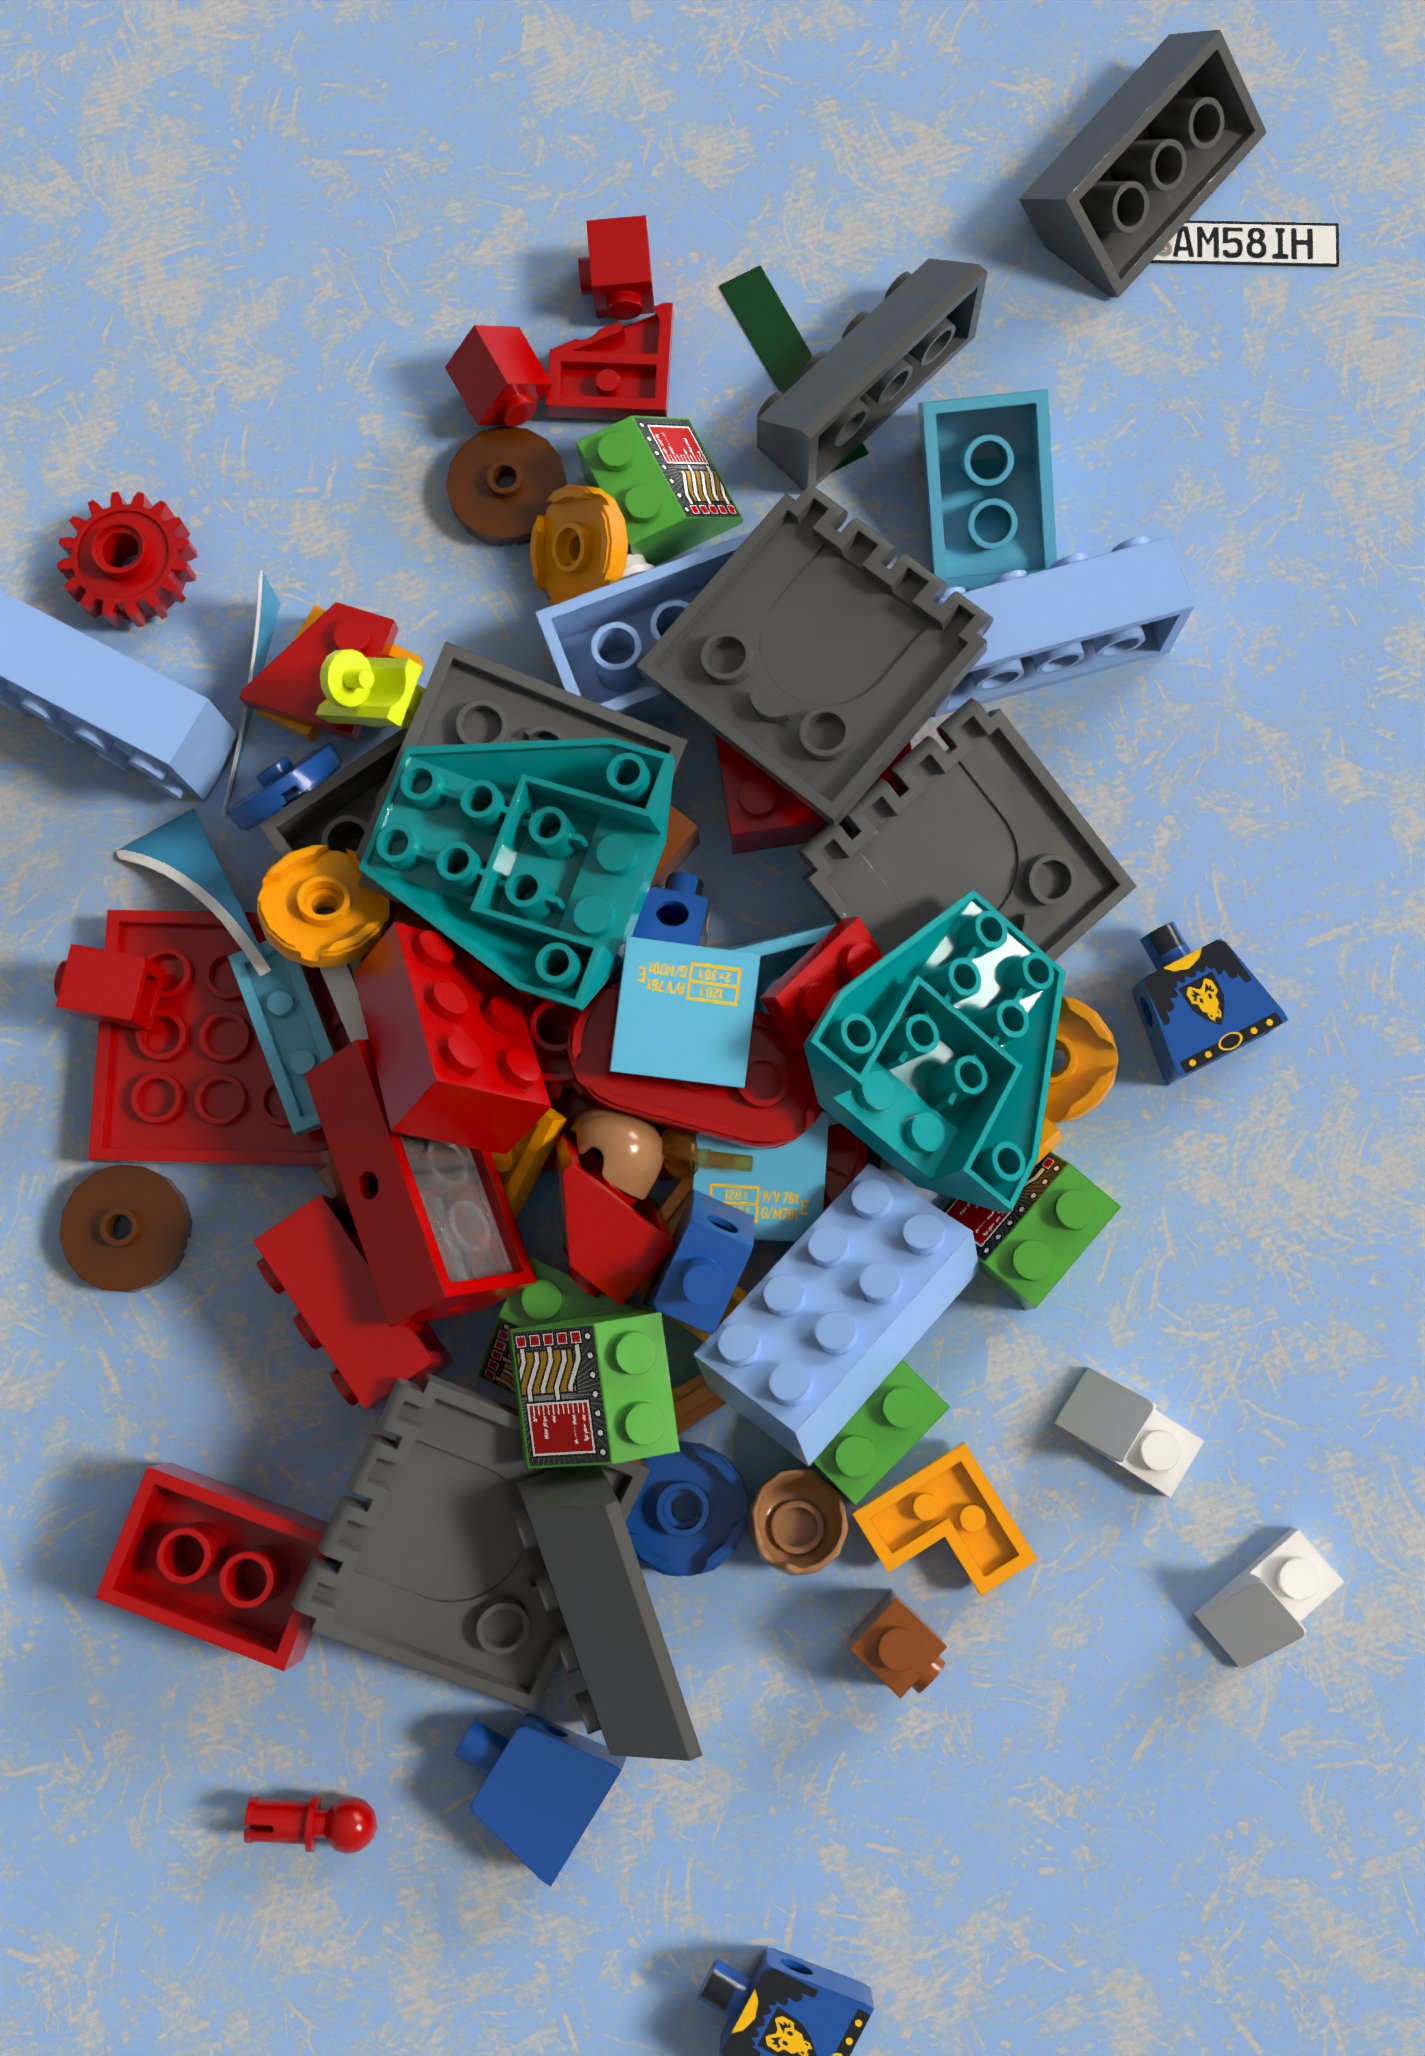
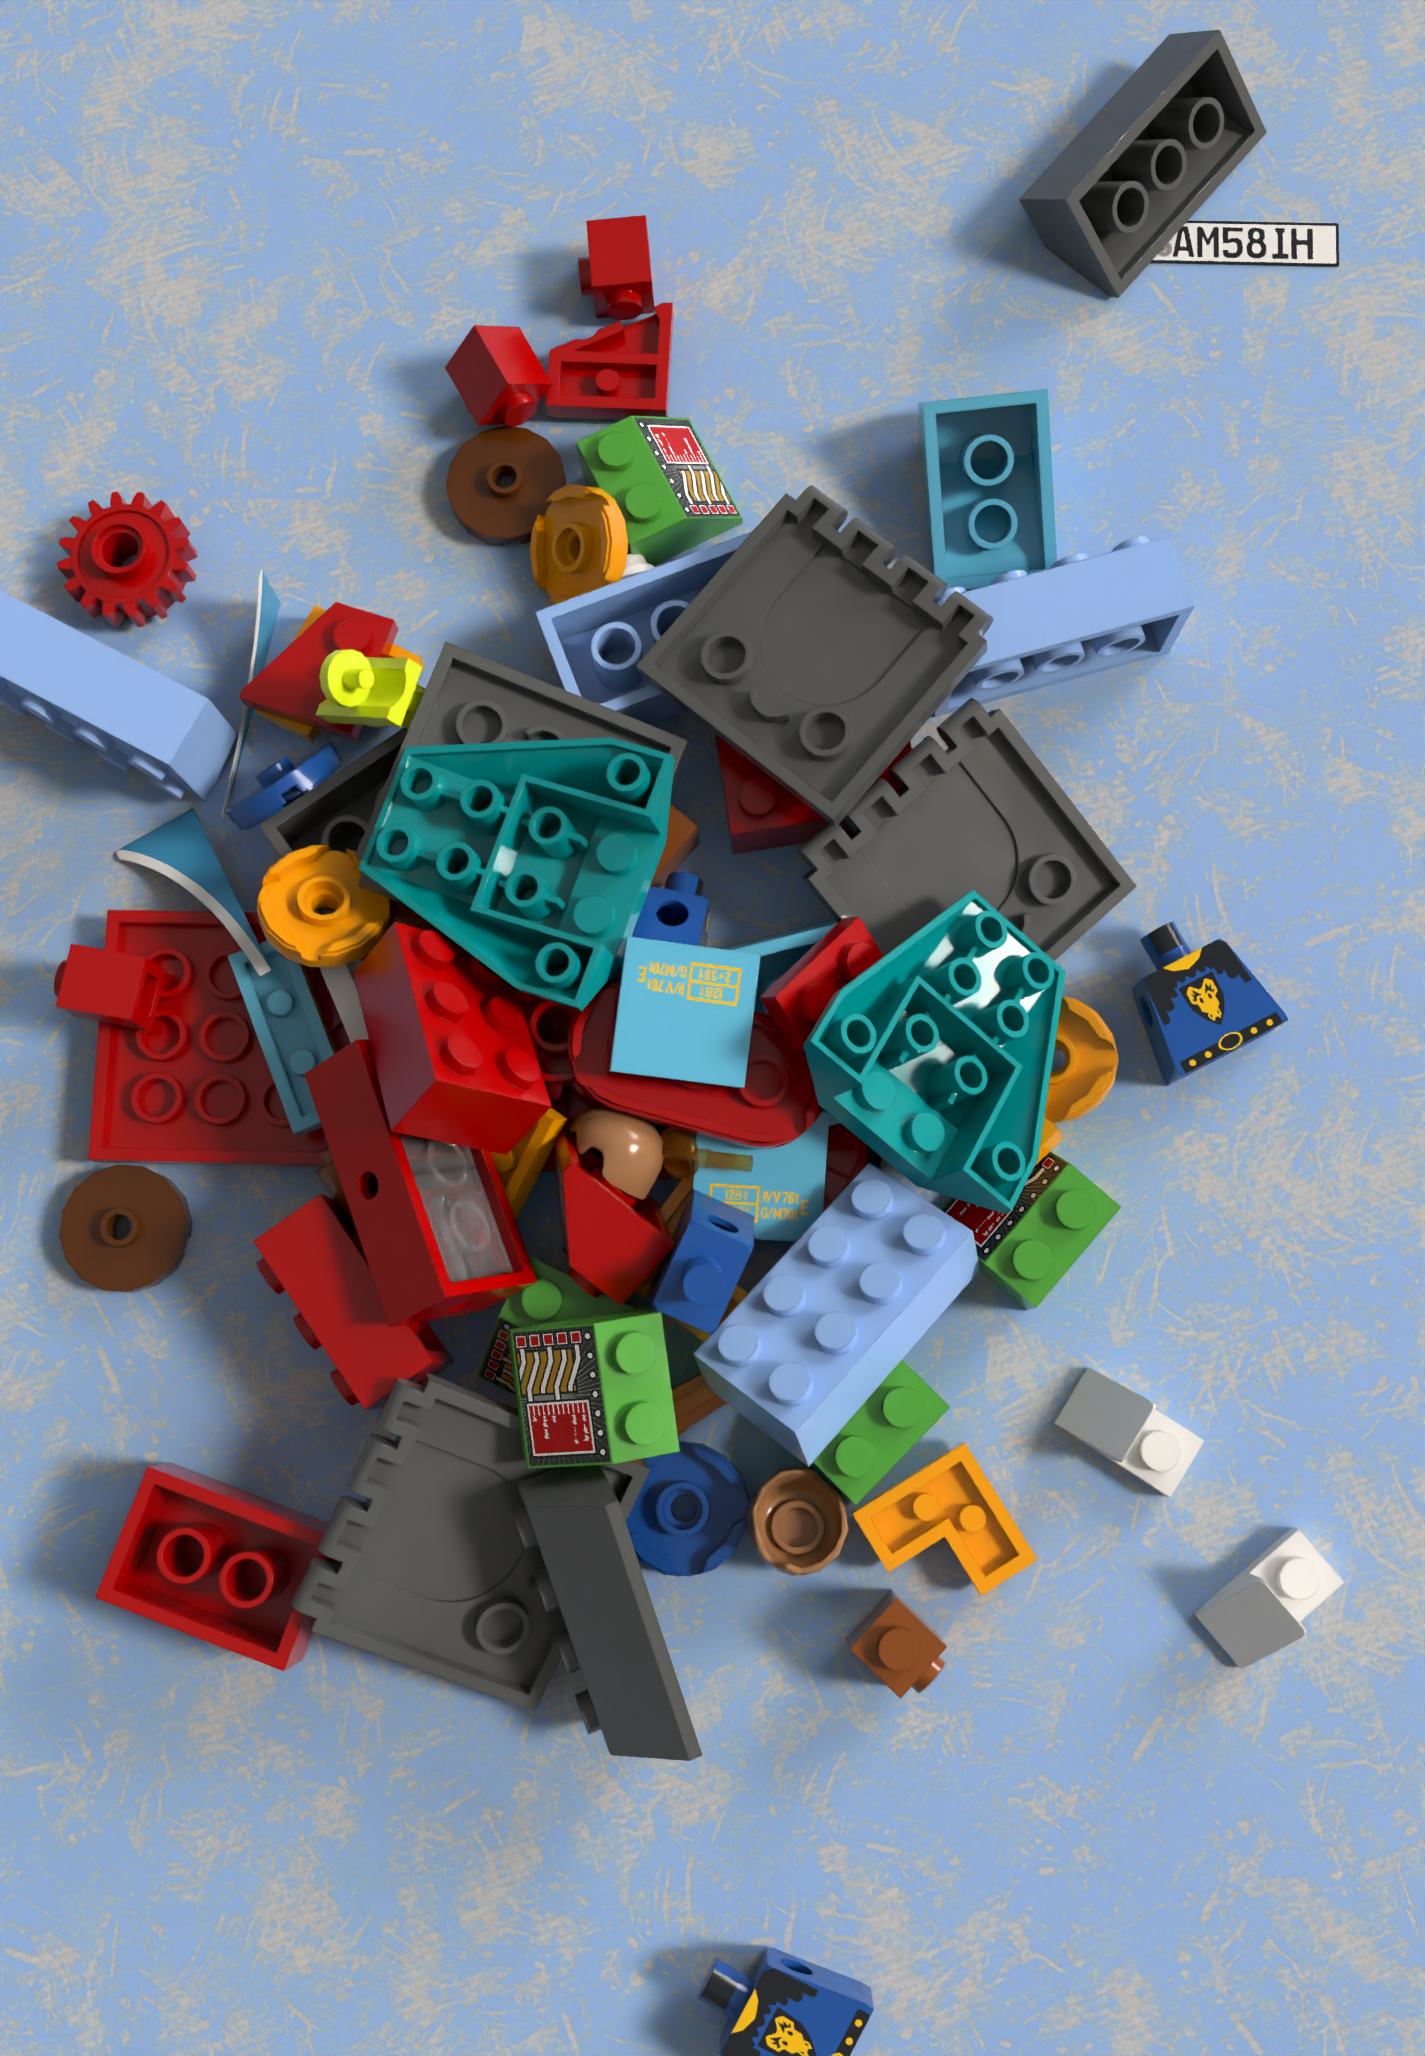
(346, 1825): red pin -> none
(538, 1788): blue torso -> none
(772, 333): dark green sticker -> none
(871, 369): dark grey slope -> none

